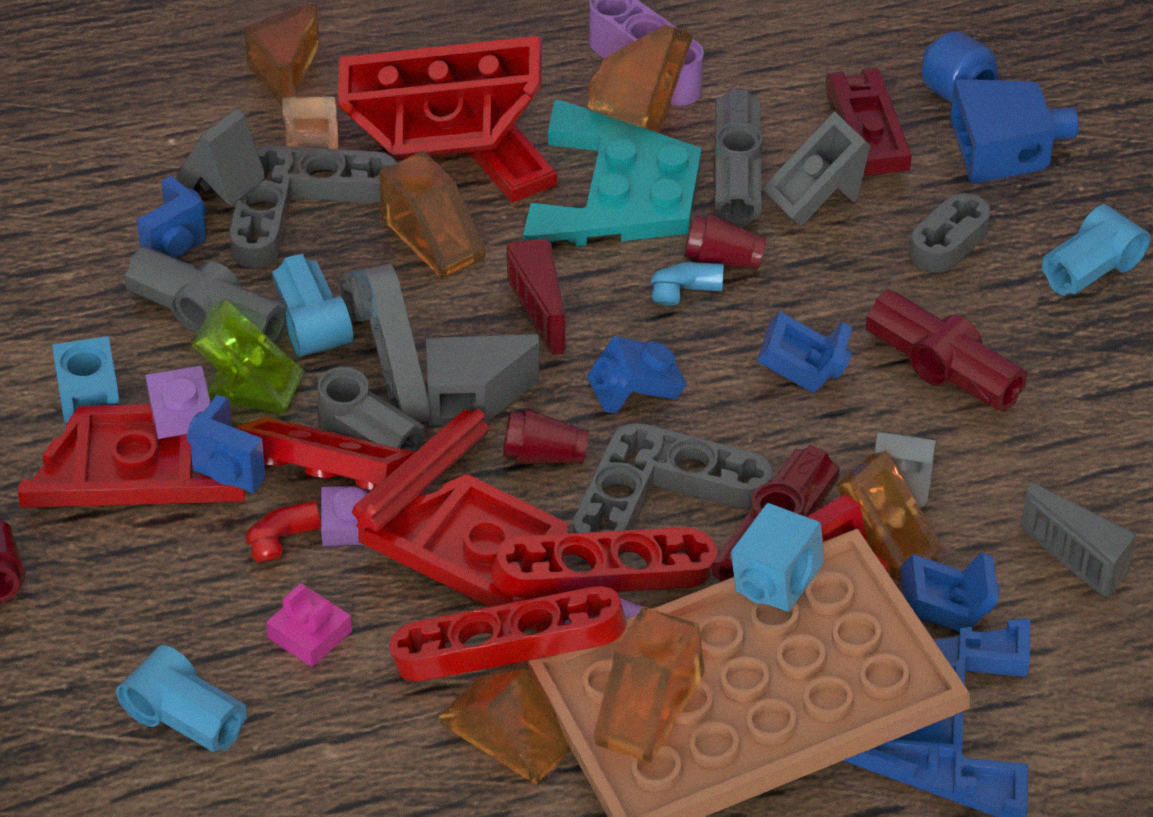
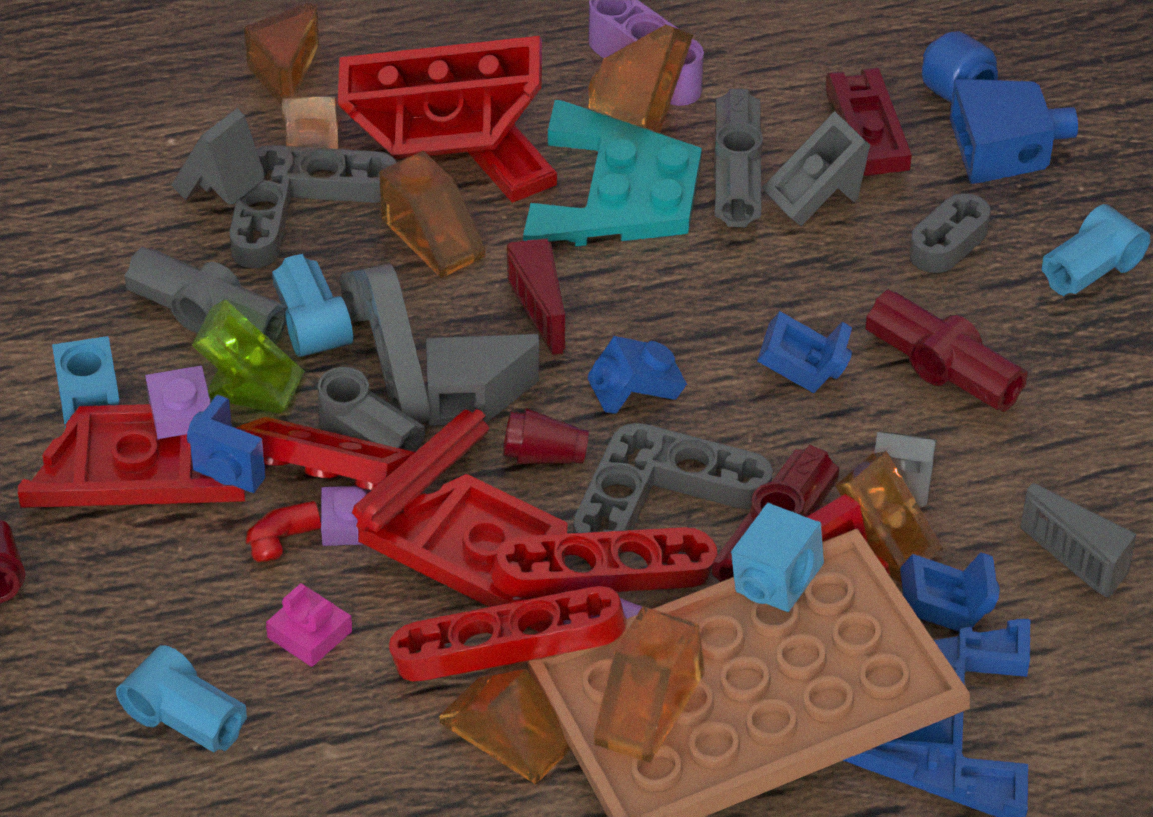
(176, 224): blue bracket -> none
(685, 275): dark azure arm -> none
(724, 243): dark red cone -> none

